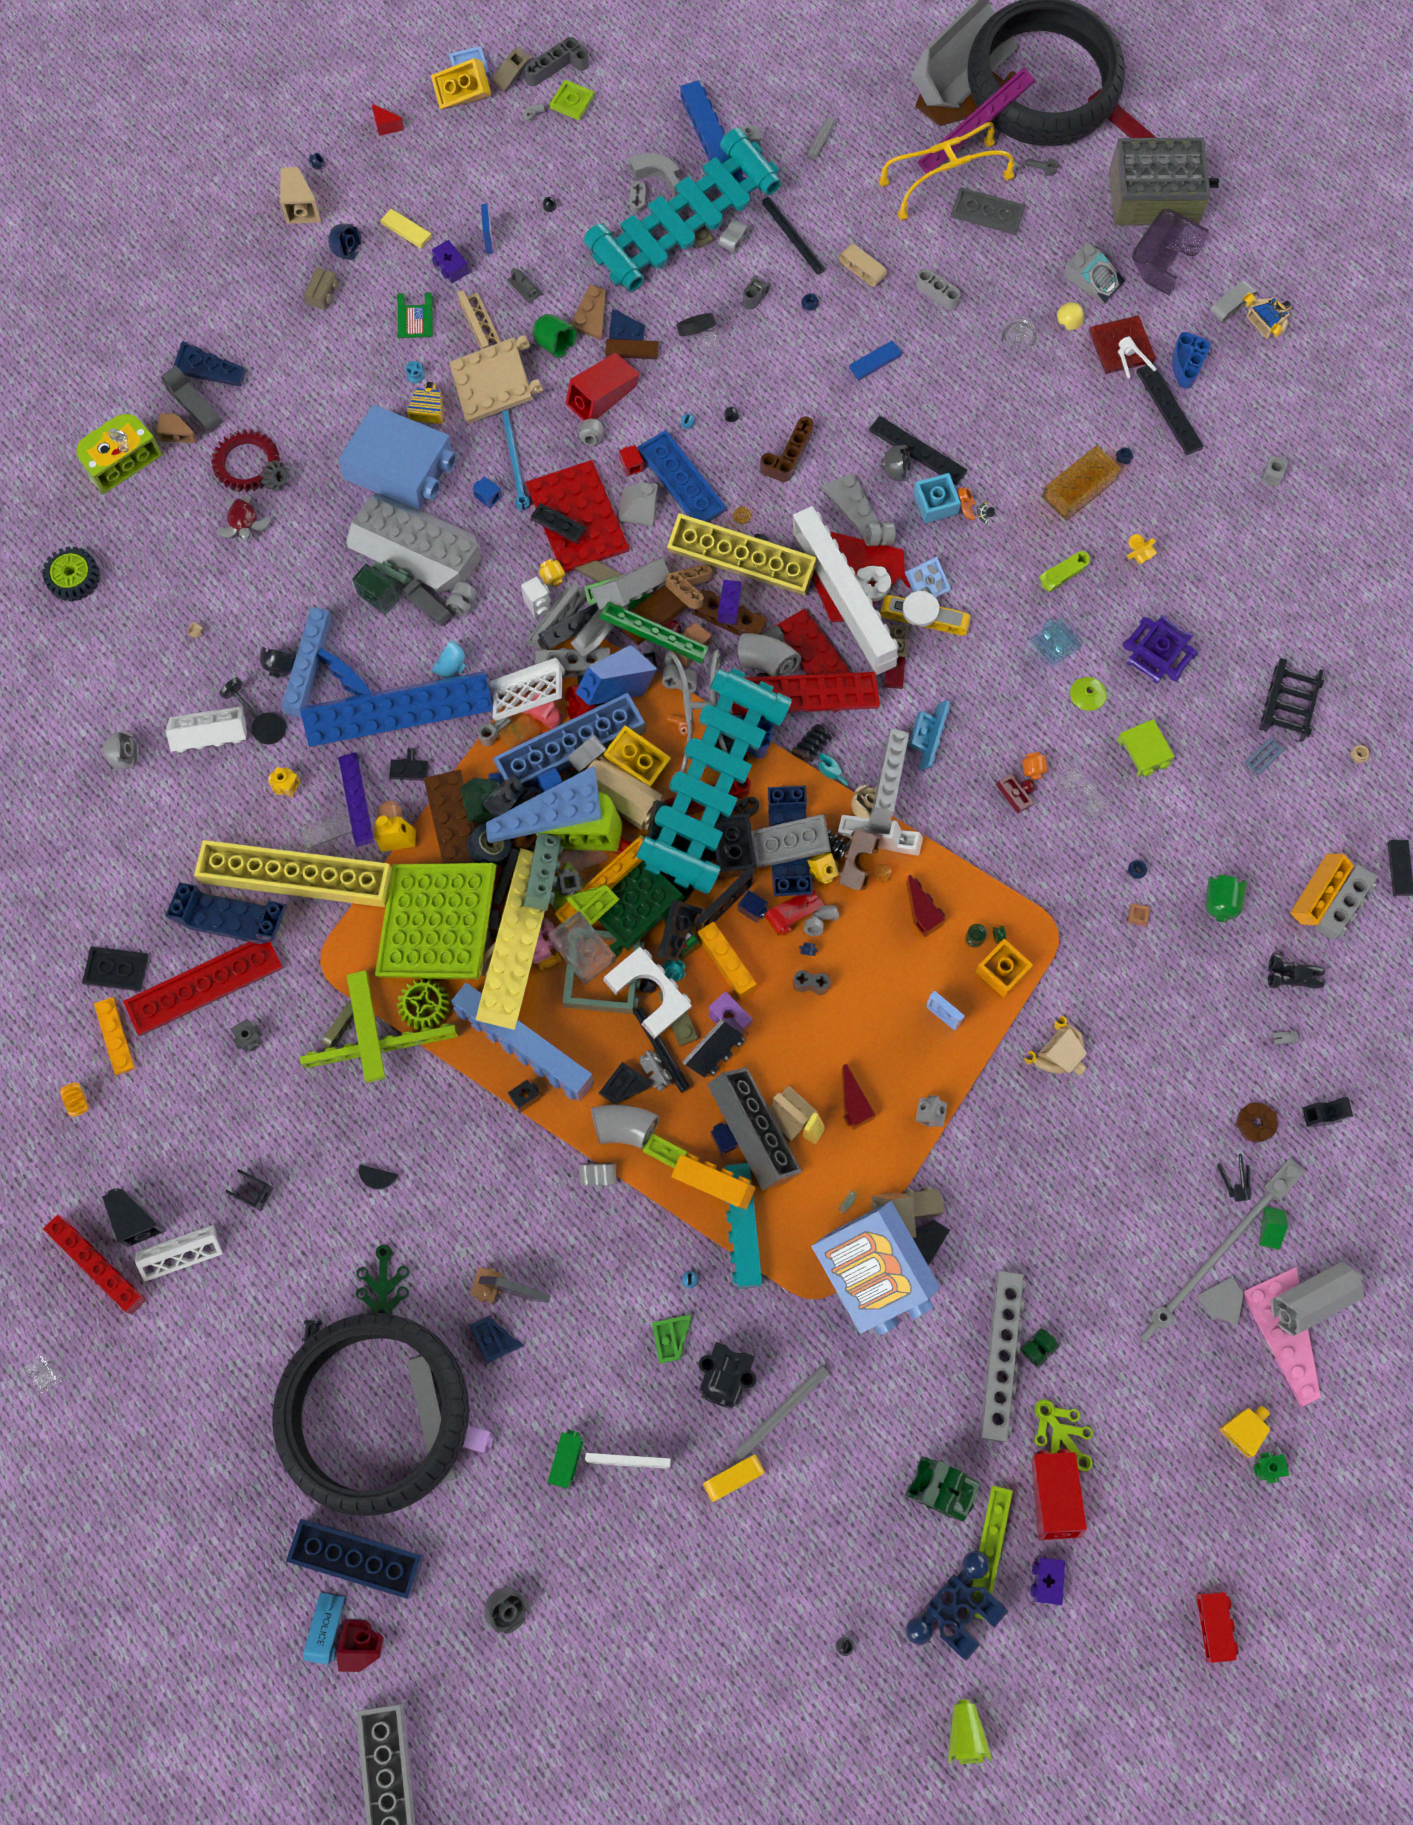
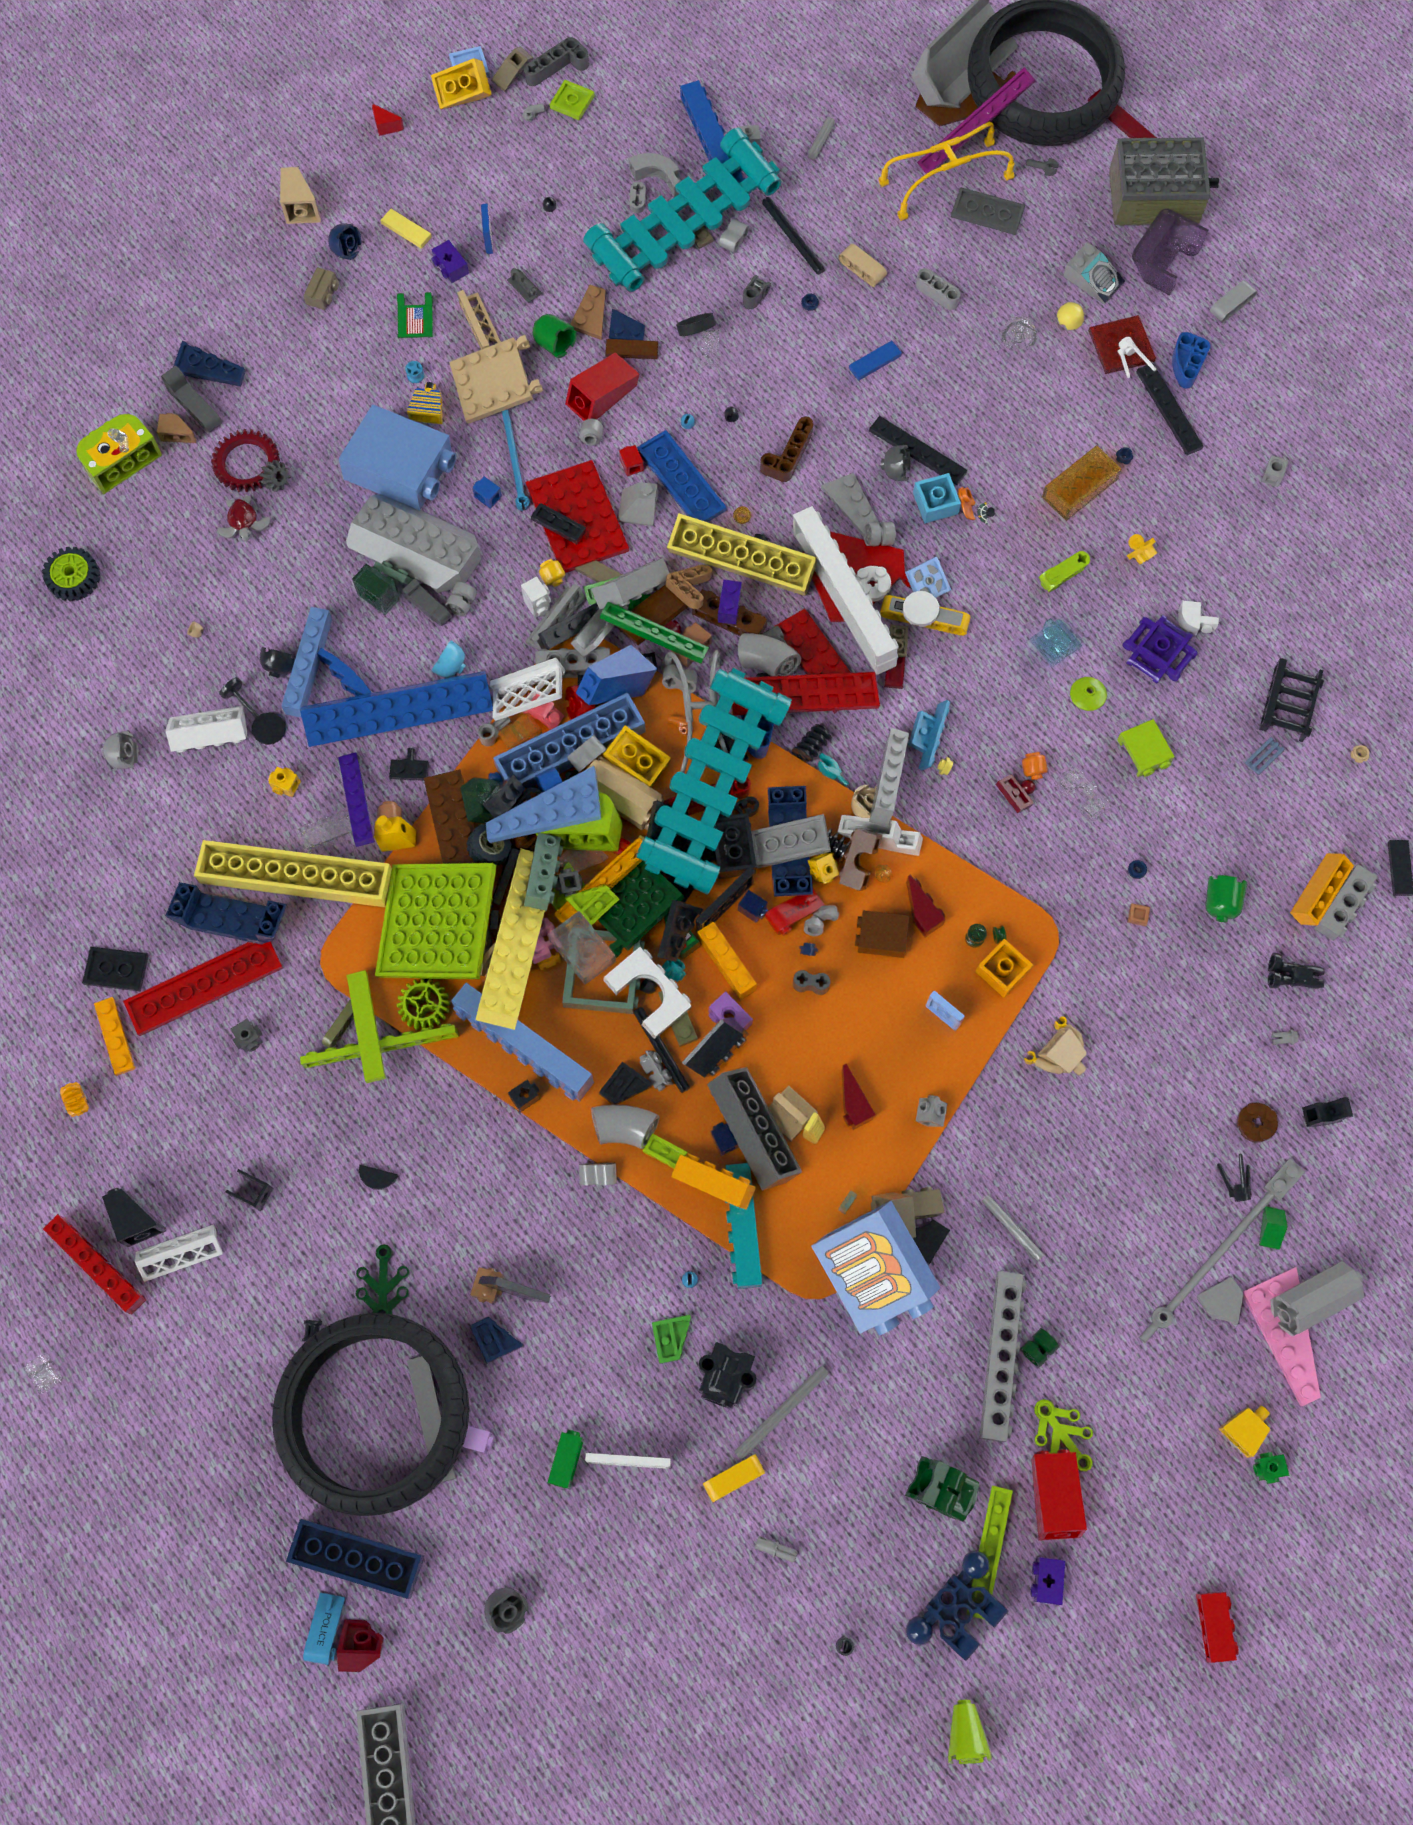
(316, 161): dark blue plate -> none
(775, 1549): none -> light grey axle
(882, 934): none -> reddish brown brick
(945, 766): none -> light yellow plate
(1012, 1228): none -> light grey piece
(1192, 622): none -> white brick
(1268, 315): torso -> none

